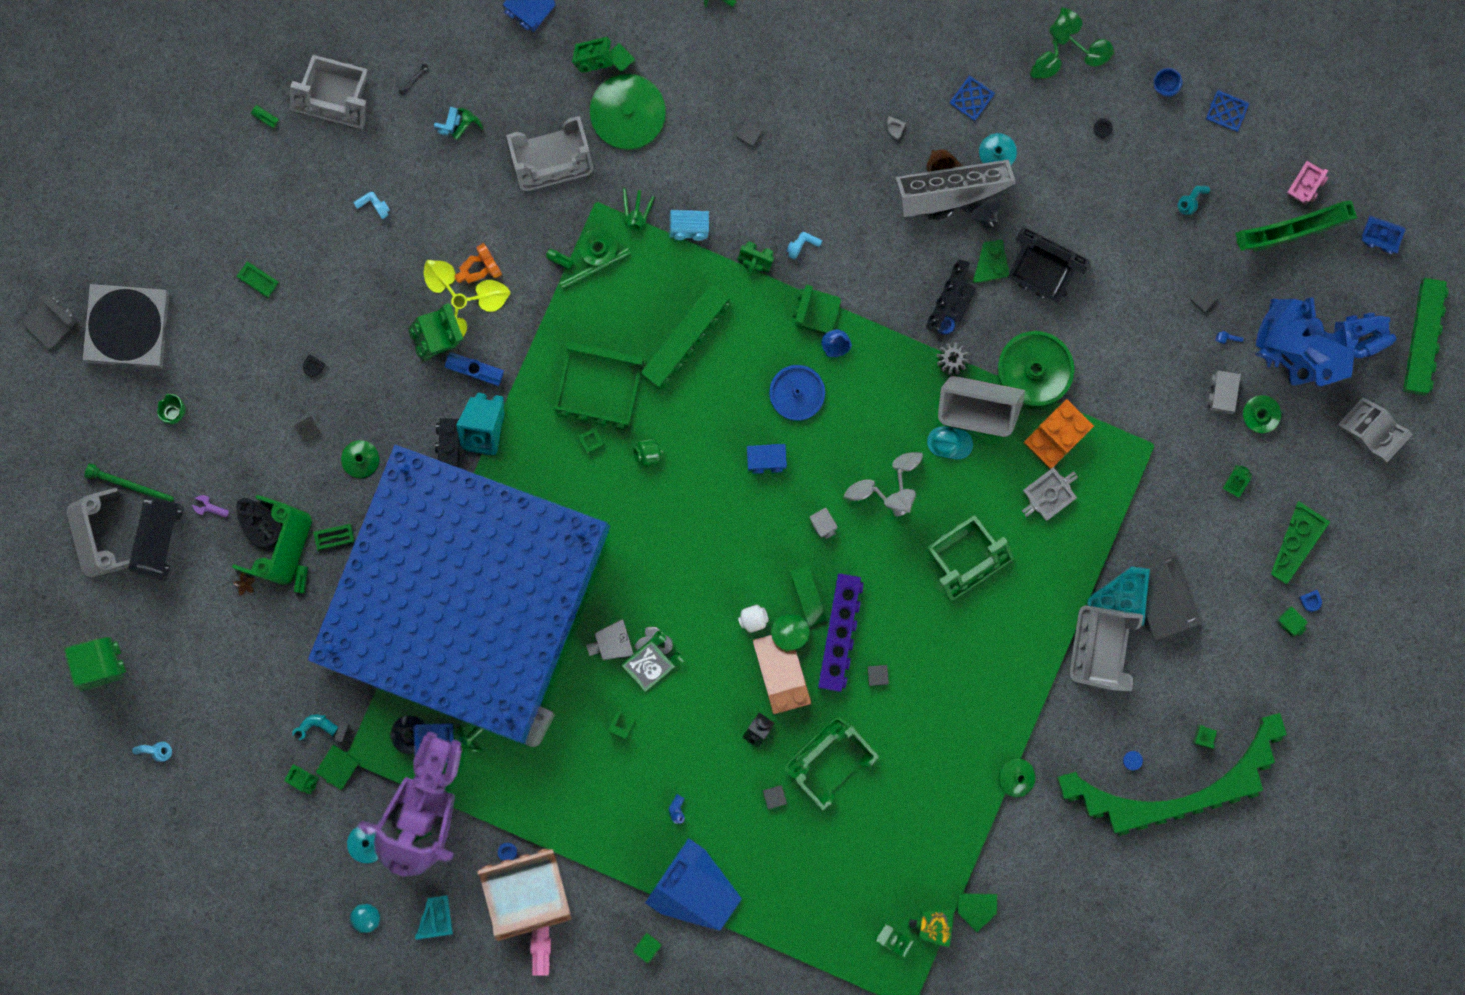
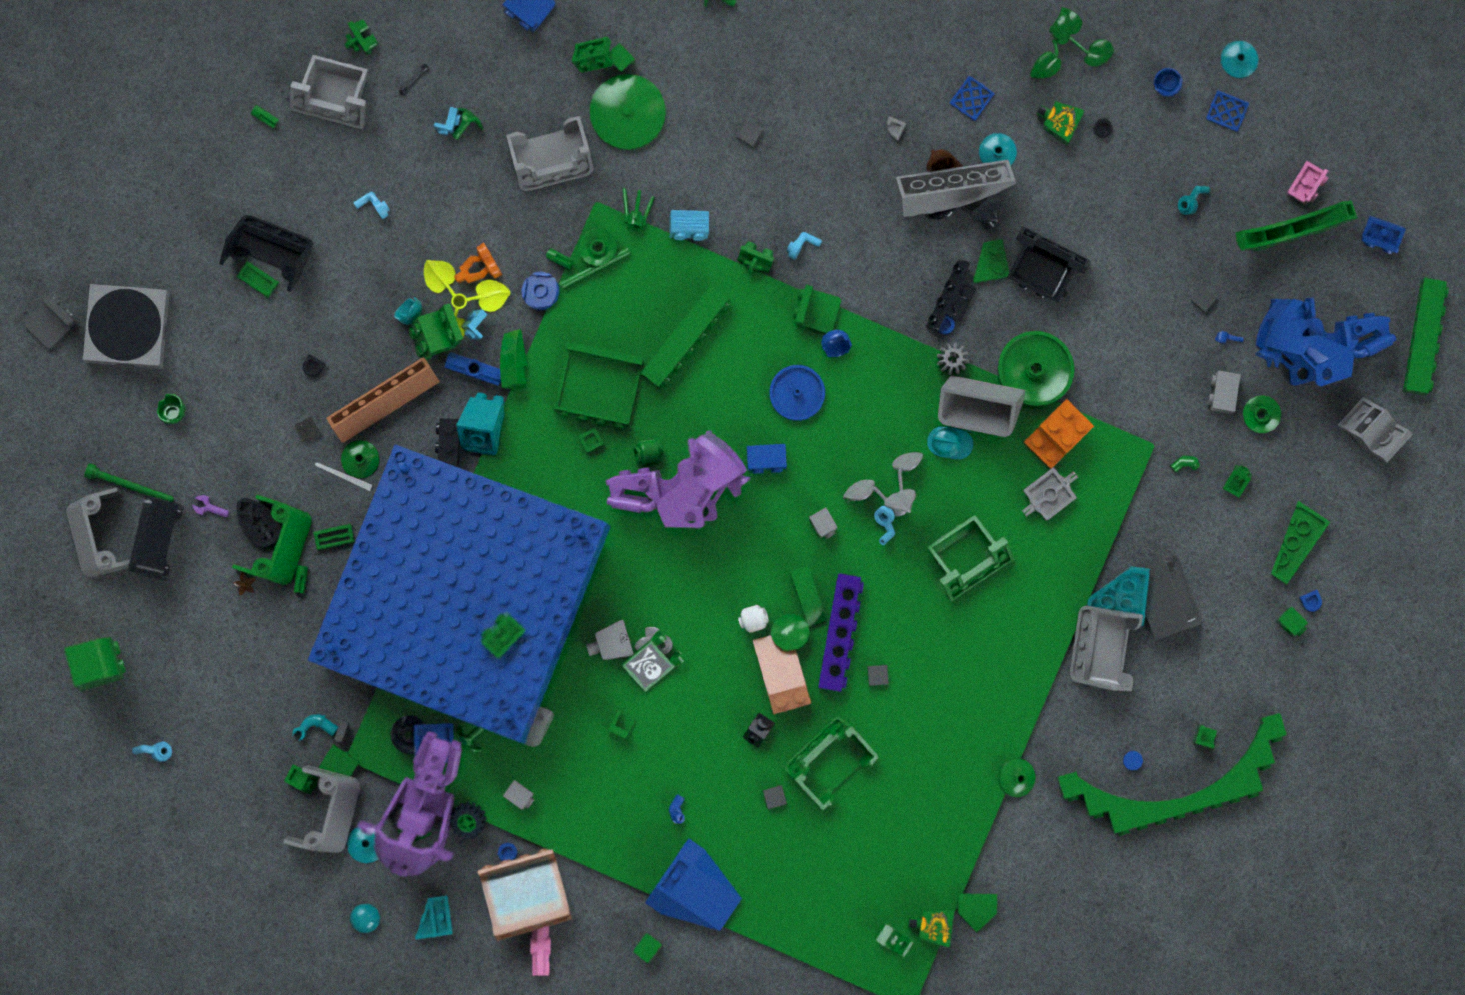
(269, 244): none -> black windscreen
(340, 813): none -> light grey windscreen
(357, 29): none -> green hips
(365, 485): none -> white sticker
(382, 400): none -> nougat brick
(408, 311): none -> teal hair
(467, 827): none -> black wheel
(474, 318): none -> medium azure bracket
(501, 634): none -> green bracket
(512, 360): none -> green slope
(519, 795): none -> light grey brick
(540, 290): none -> blue tile
(689, 490): none -> medium lavender piece
(884, 517): none -> medium azure plate
(1060, 120): none -> green torso
(1189, 461): none -> green arm
(1232, 65): none -> teal dish

